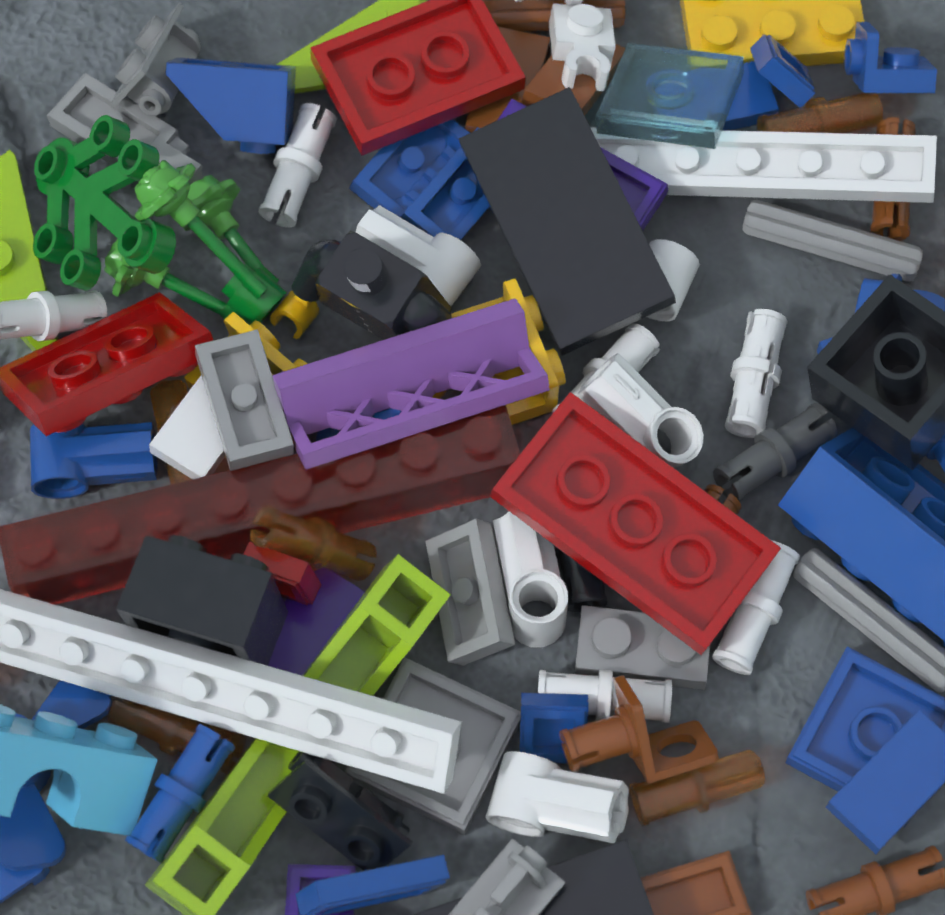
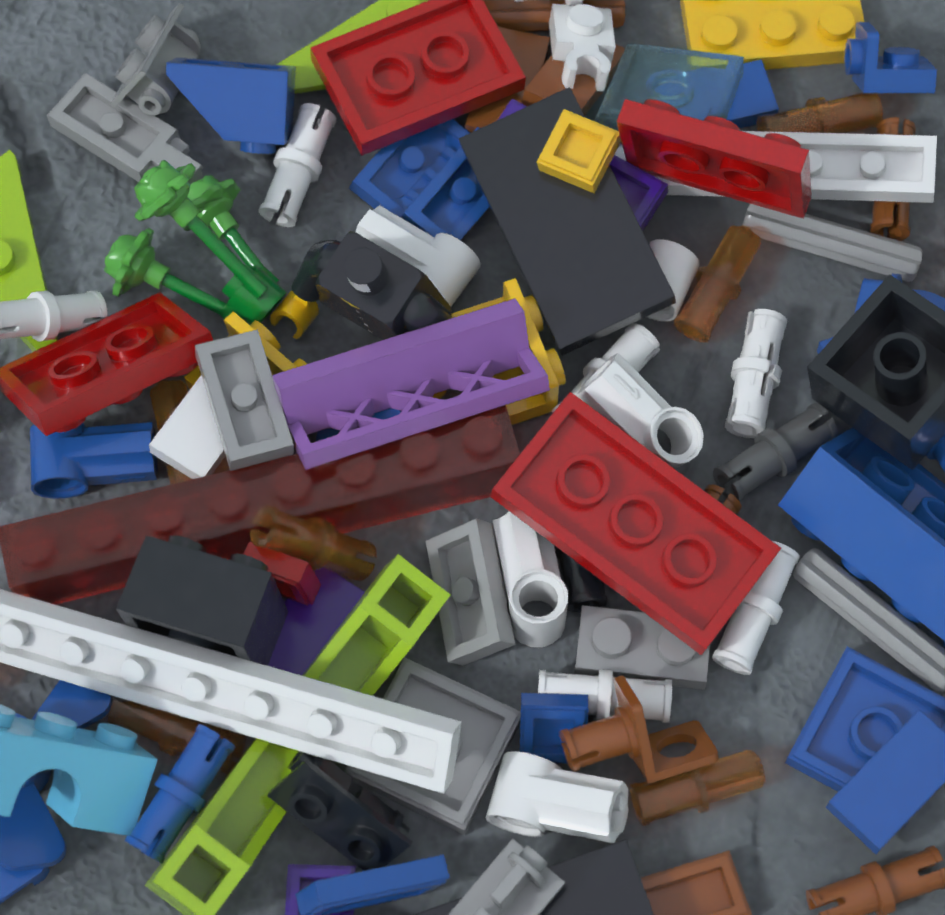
(63, 173): green plant -> none
(579, 151): none -> yellow tile
(716, 156): none -> red plate
(718, 283): none -> clear orange axle
(783, 70): blue tile -> none

